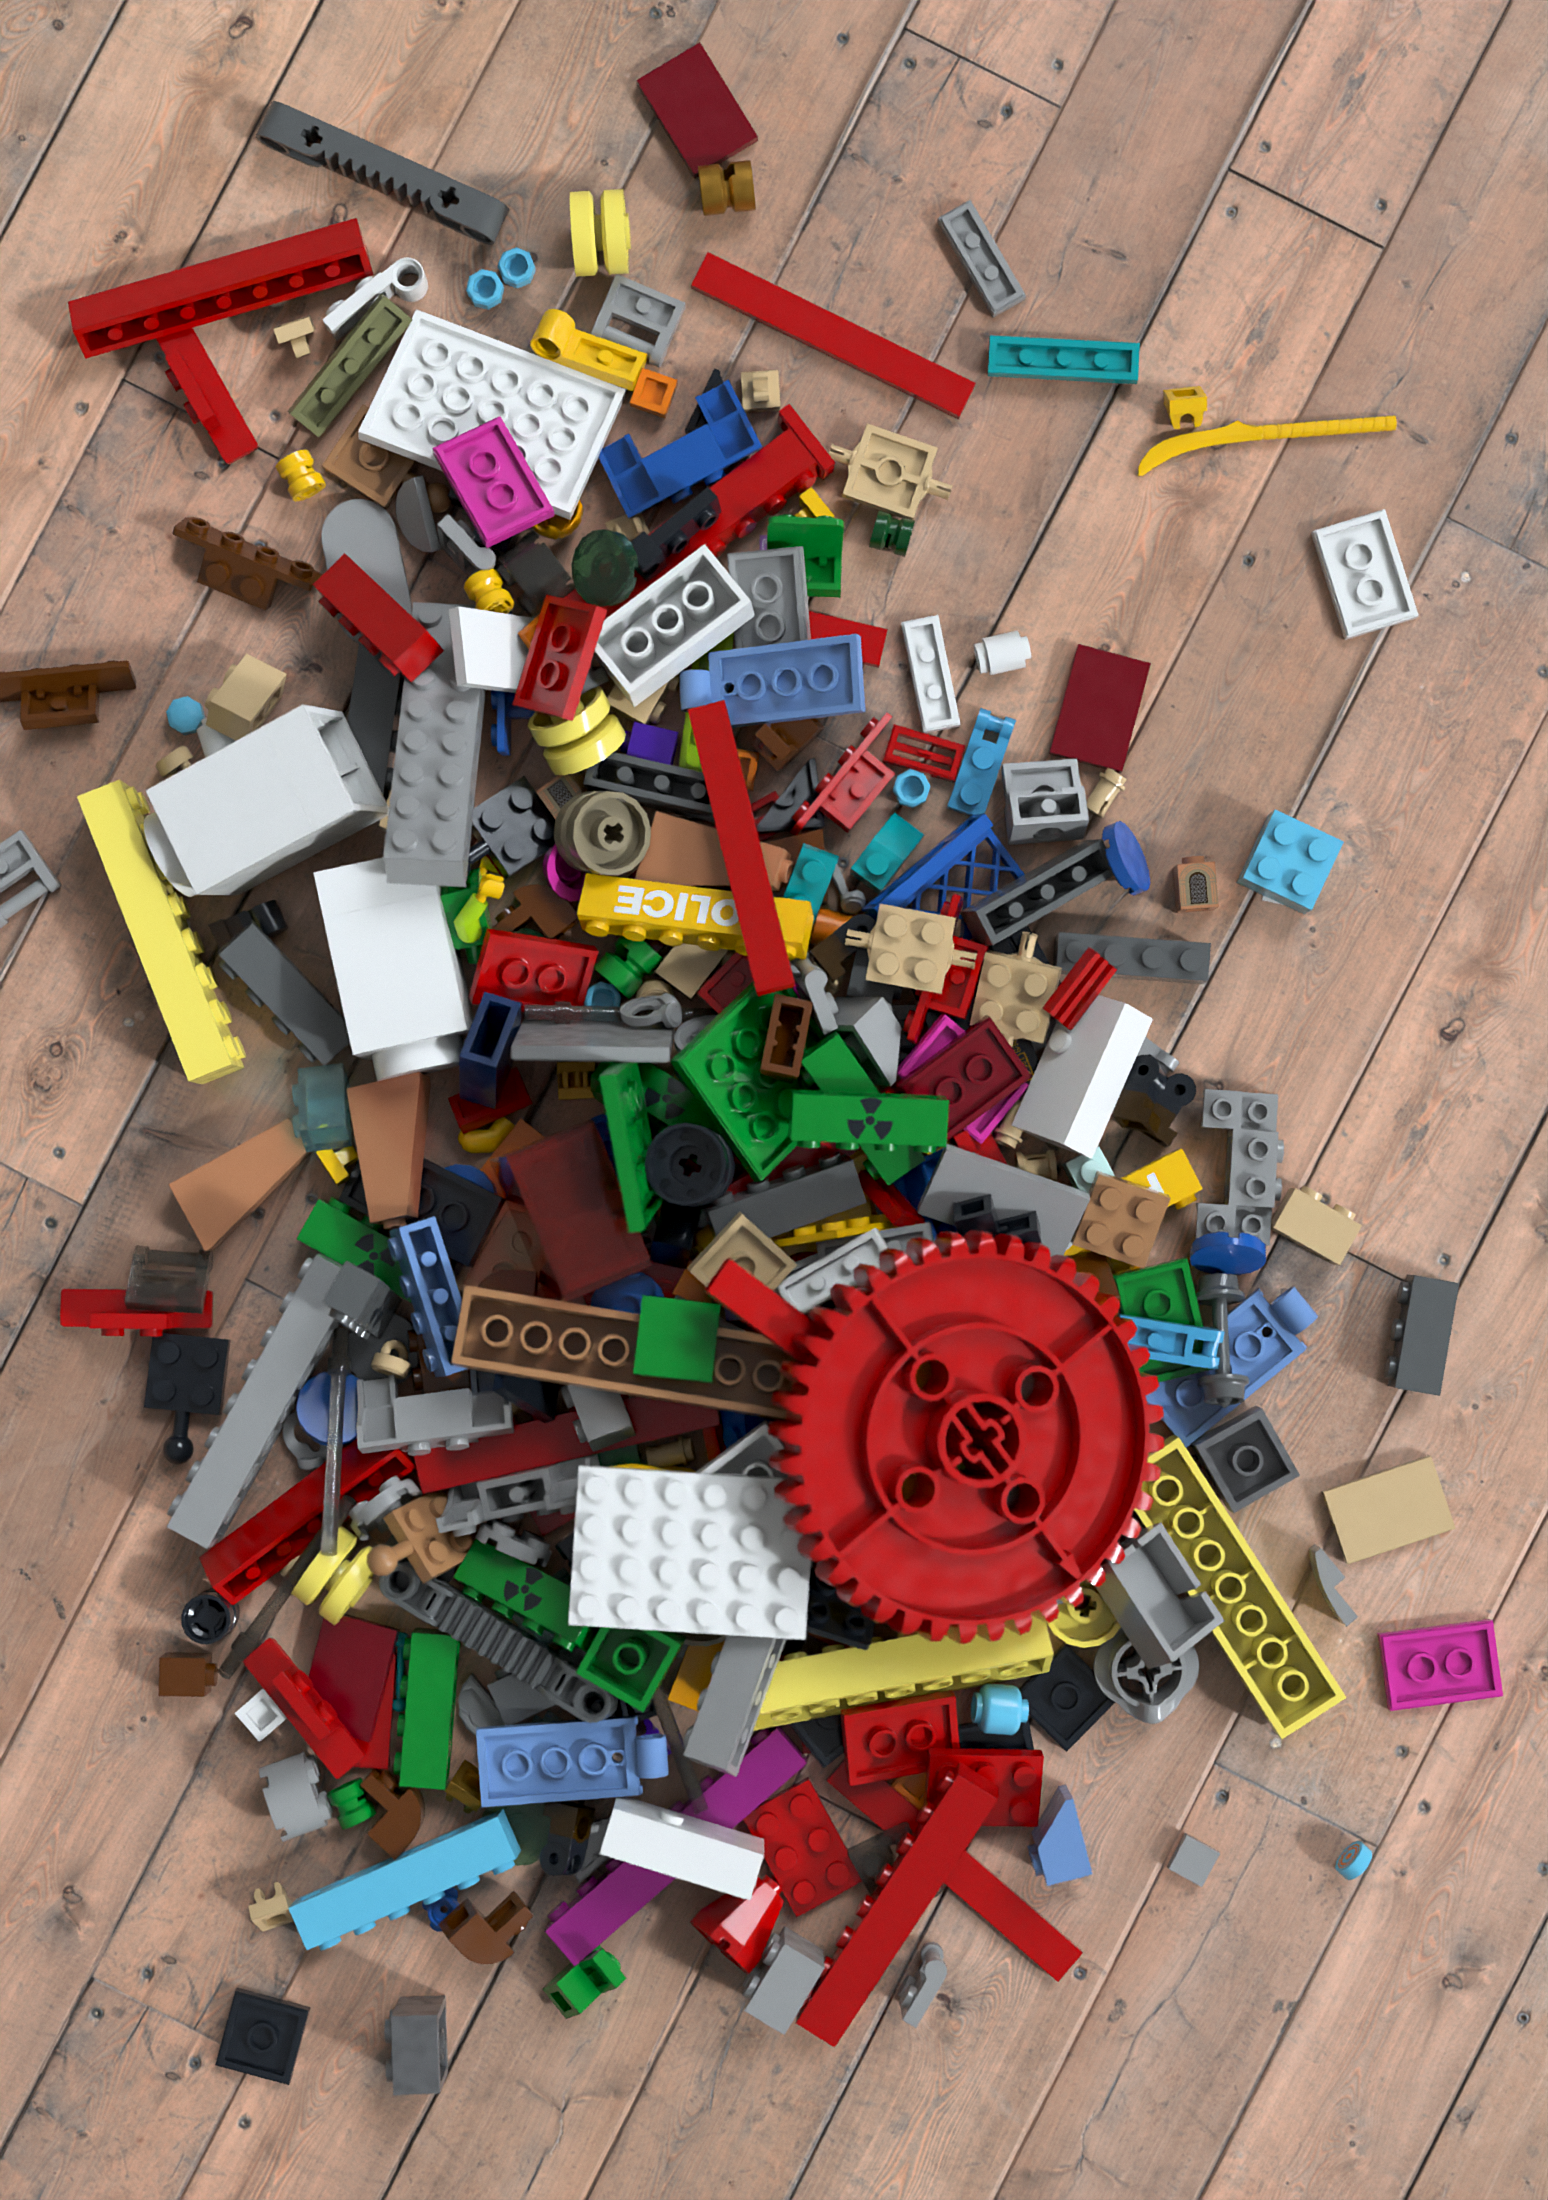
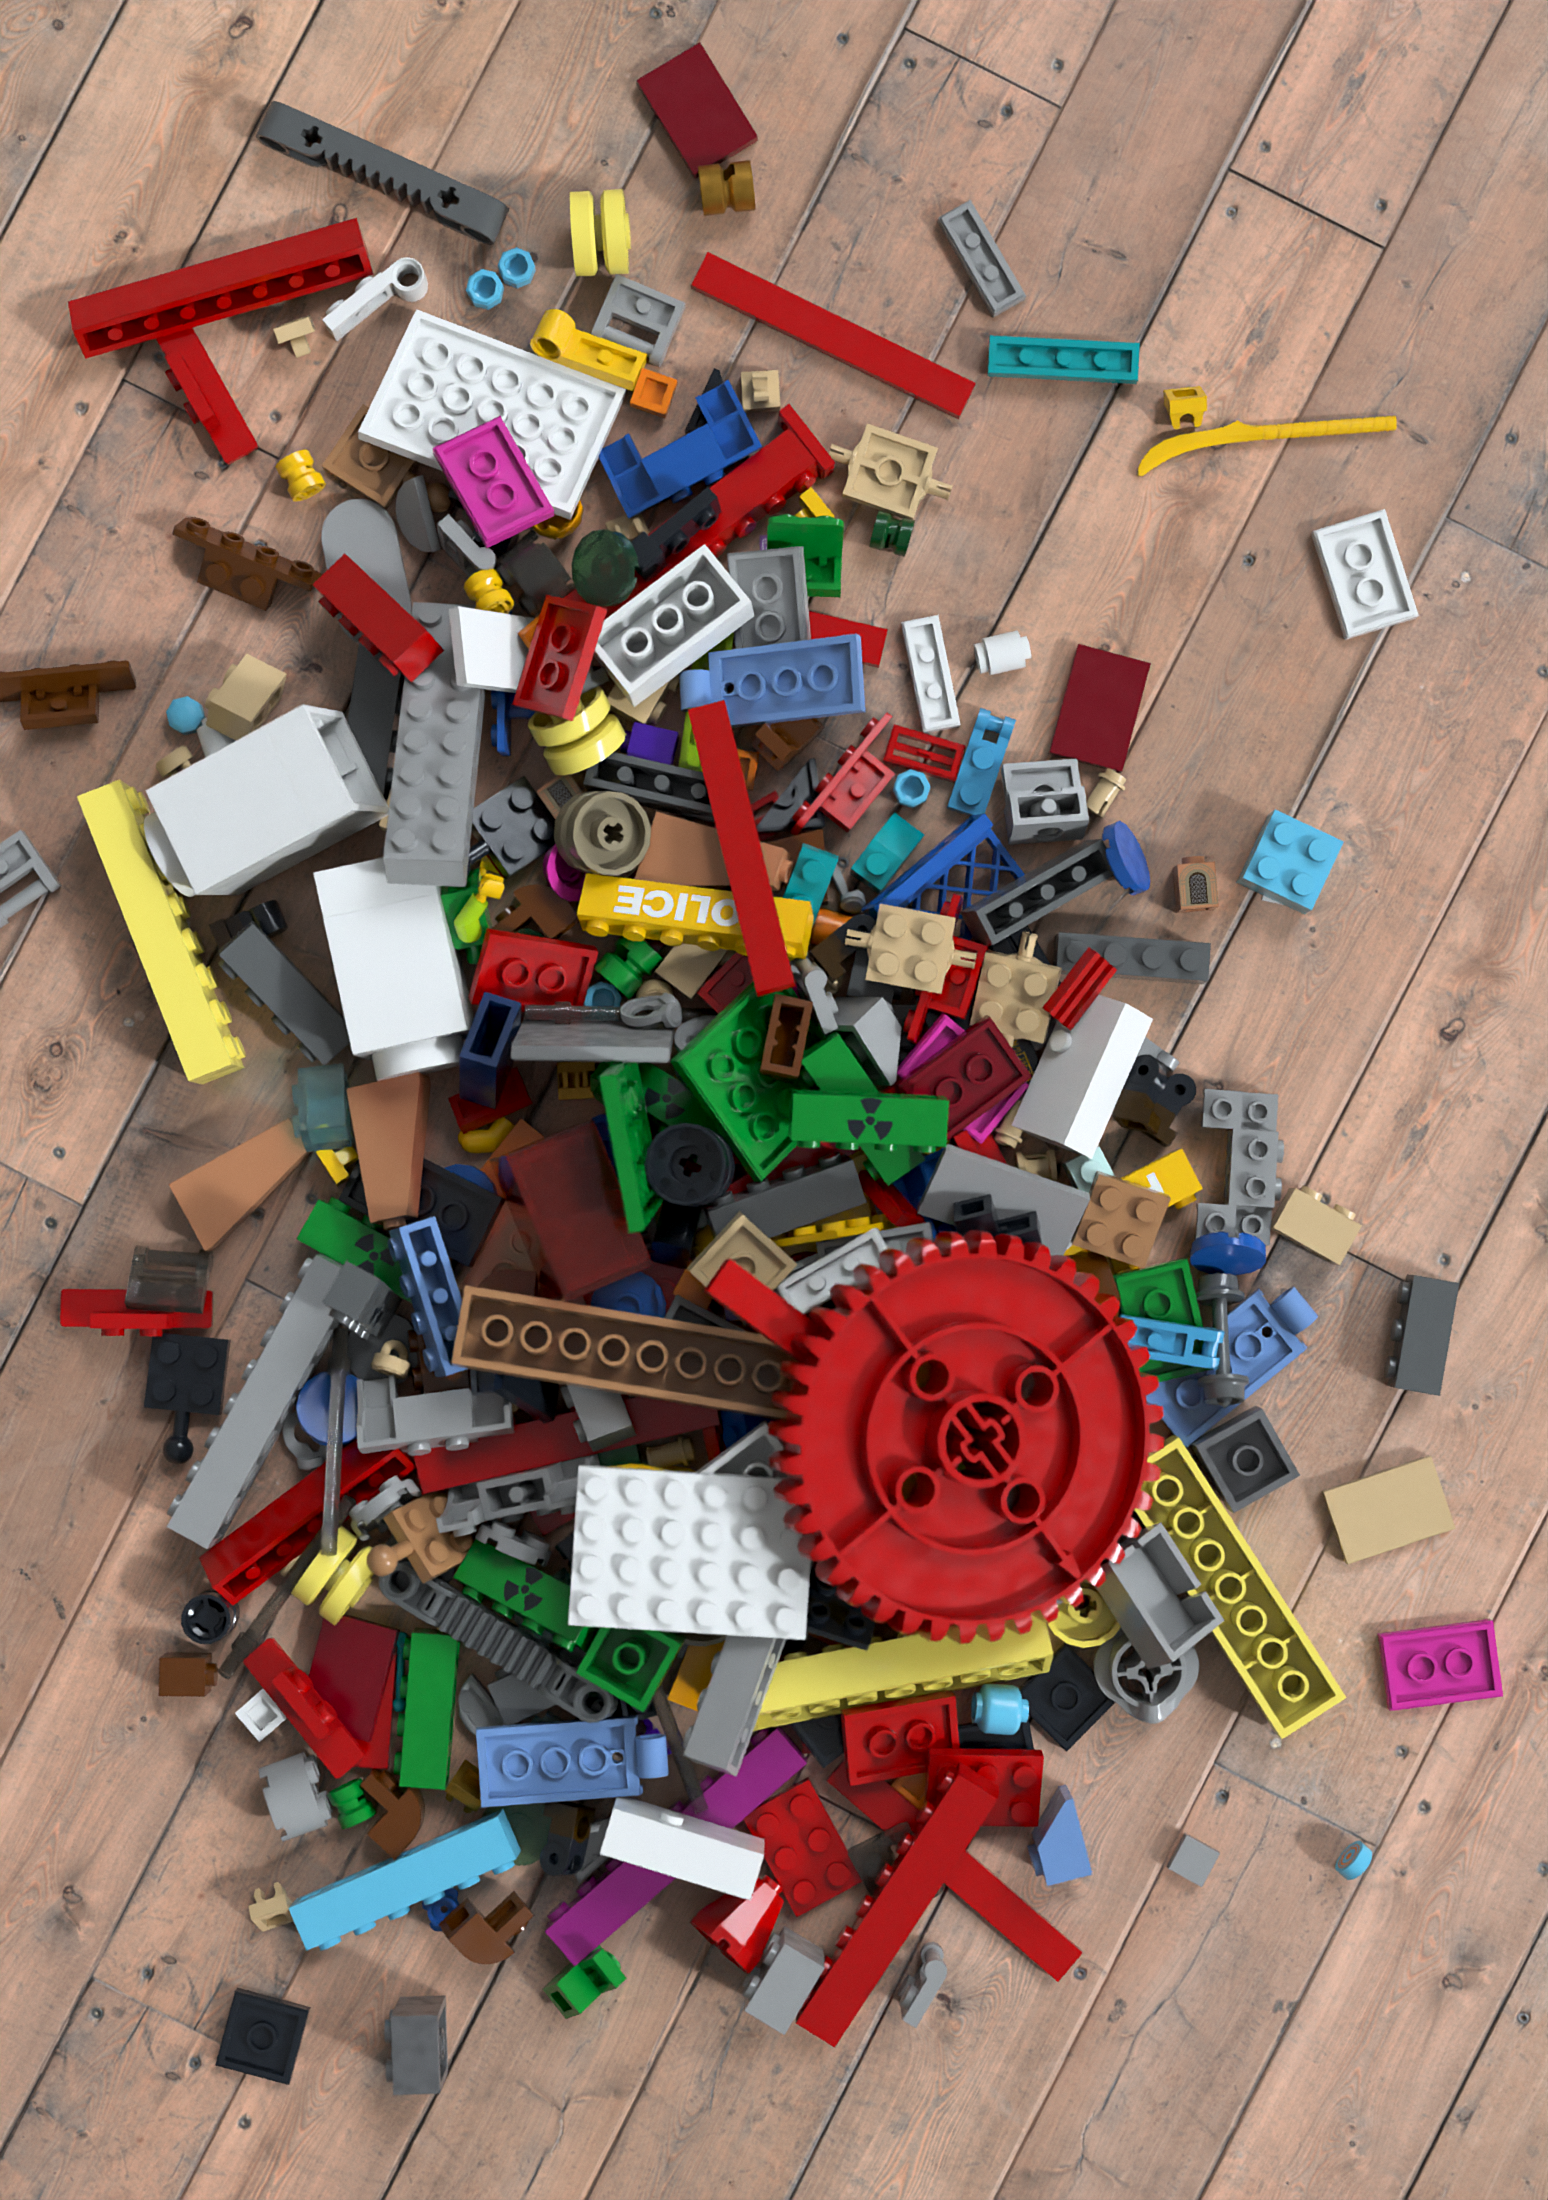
(350, 365): olive plate -> none
(676, 1339): green tile -> none
(1327, 1577): light grey slope -> none

